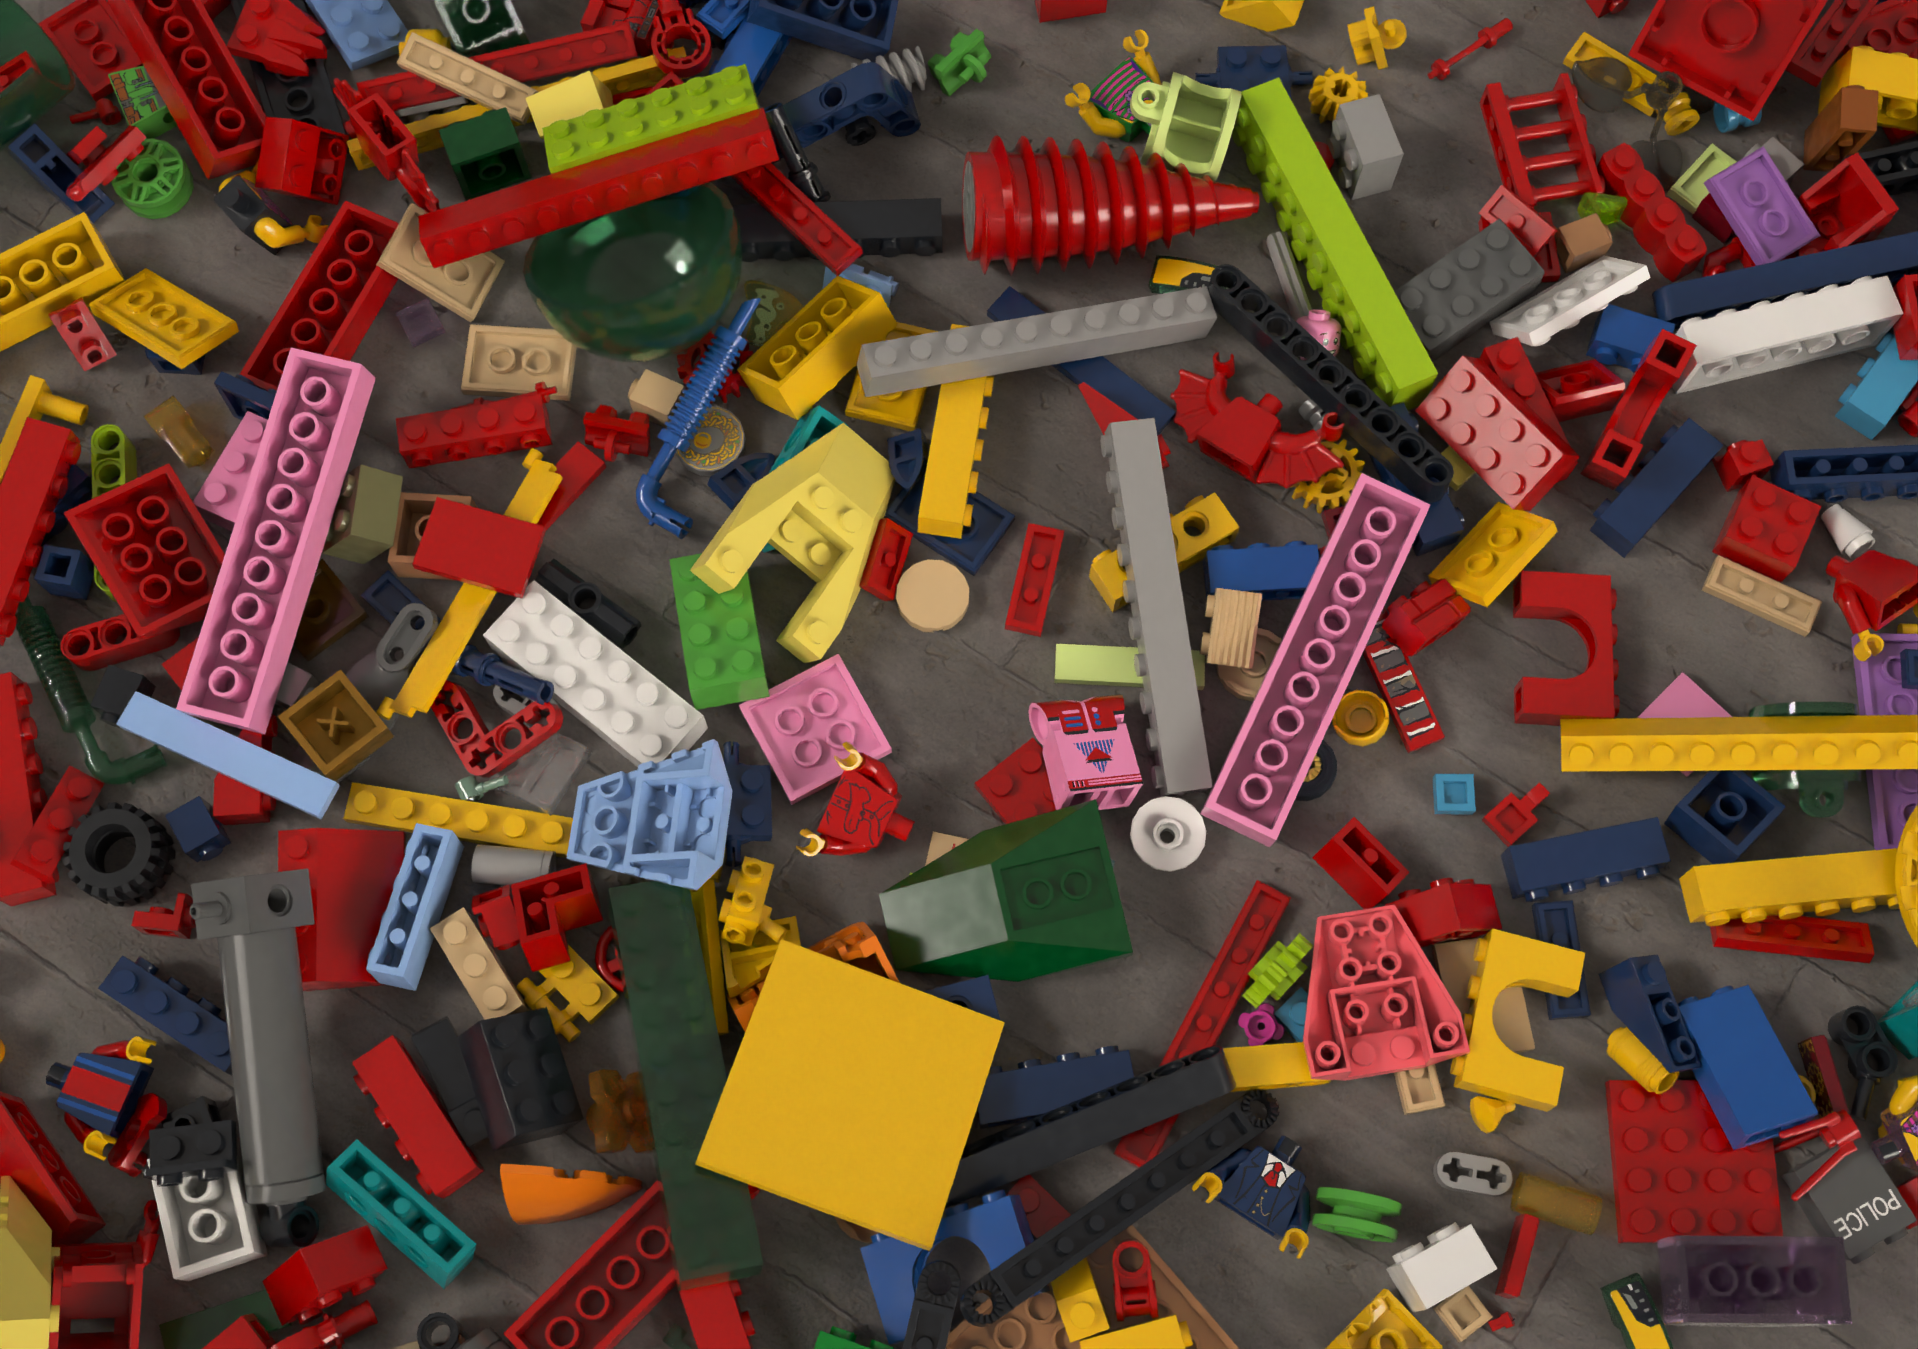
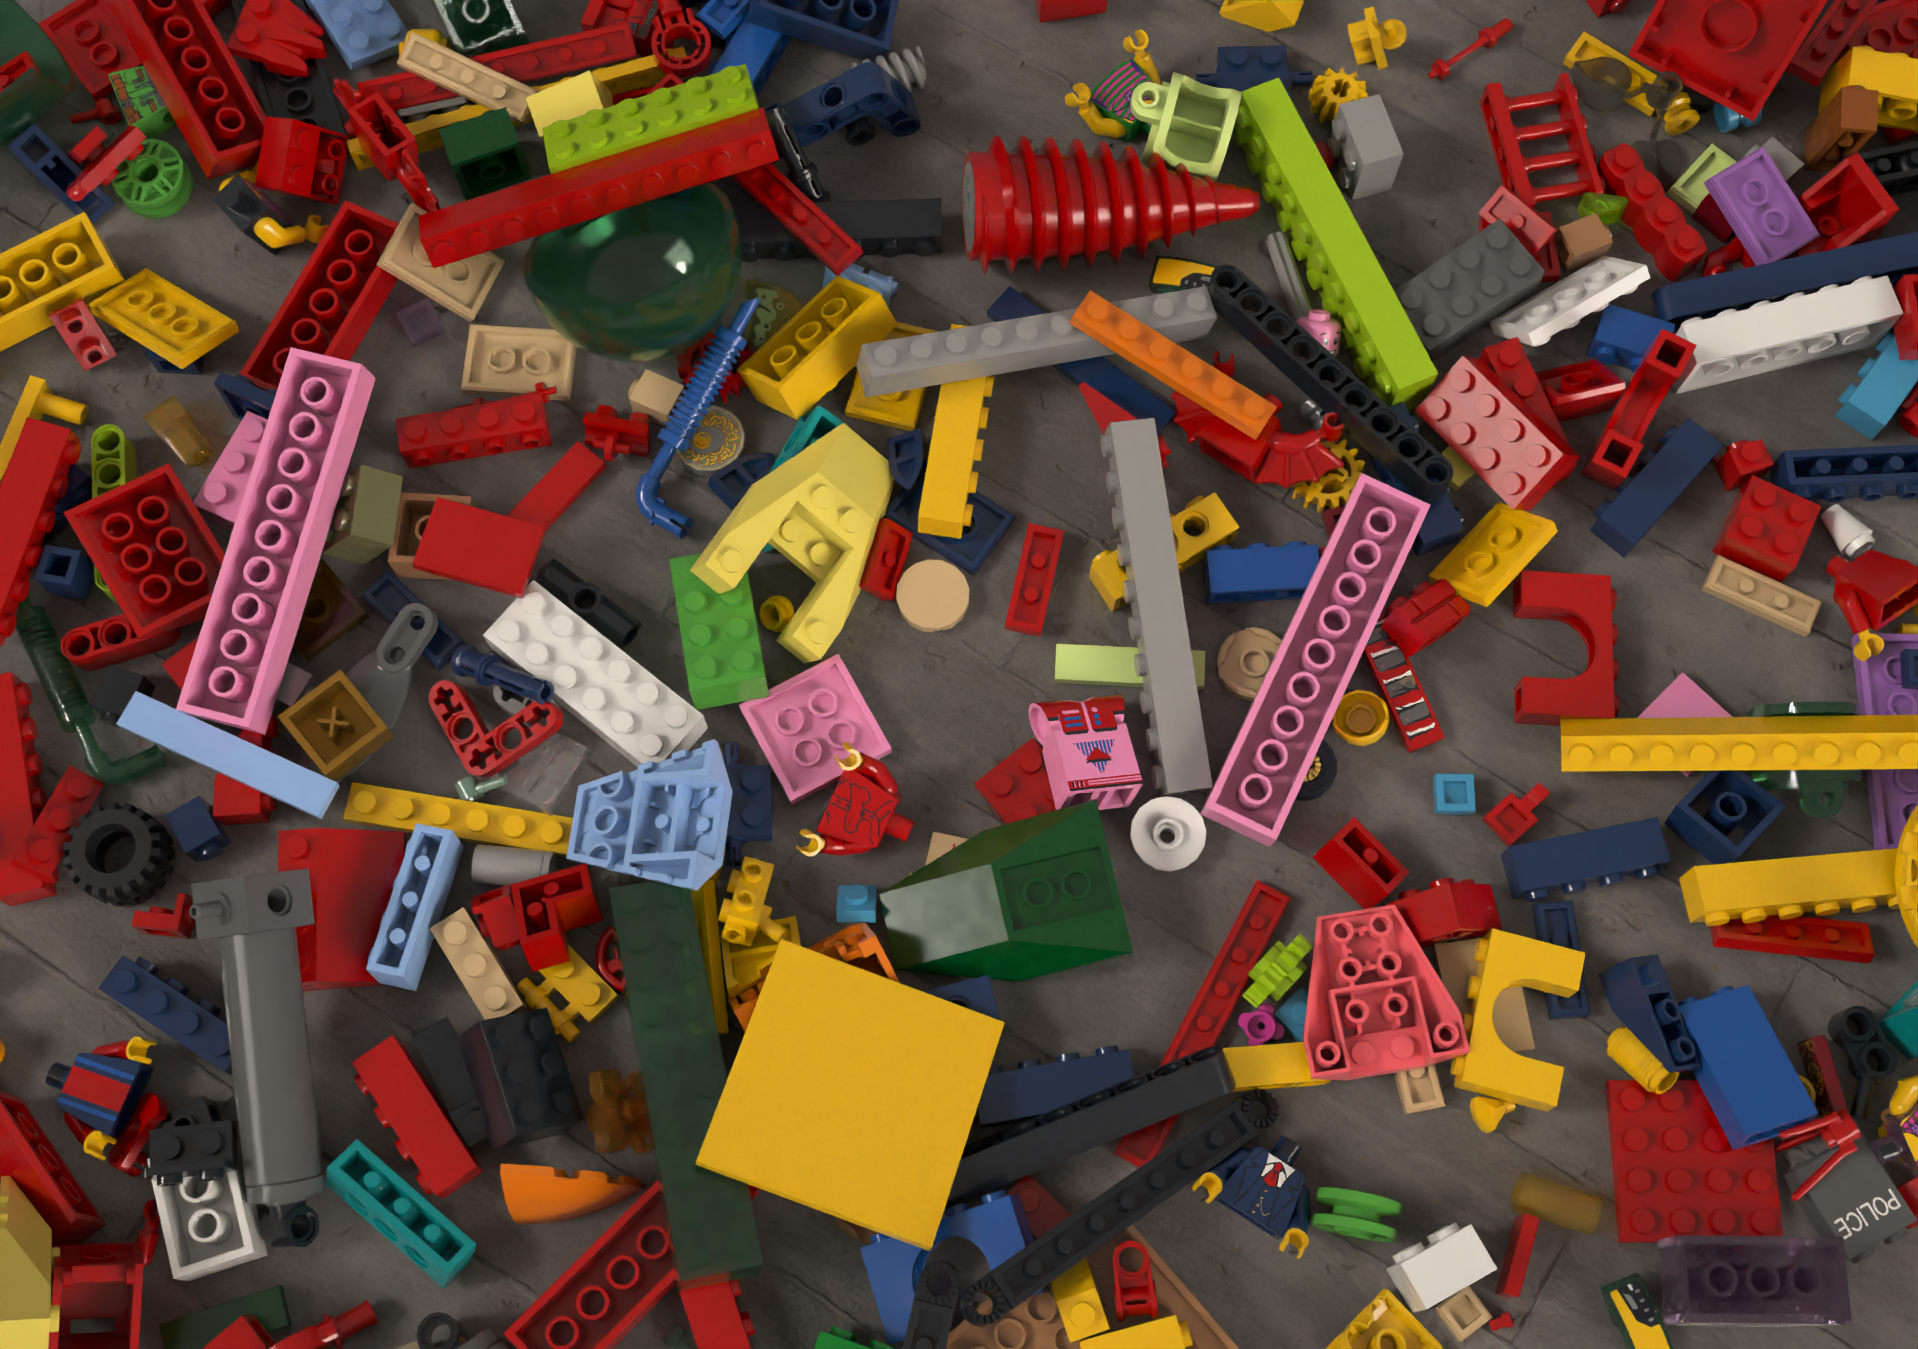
(322, 1273): red brick -> none
(469, 604): yellow piece -> none
(776, 613): none -> yellow plate
(856, 903): none -> dark azure plate
(962, 64): bright green hips -> none
(1172, 365): none -> orange plate
(1232, 627): tan brick -> none
(1473, 1164): light grey beam -> none

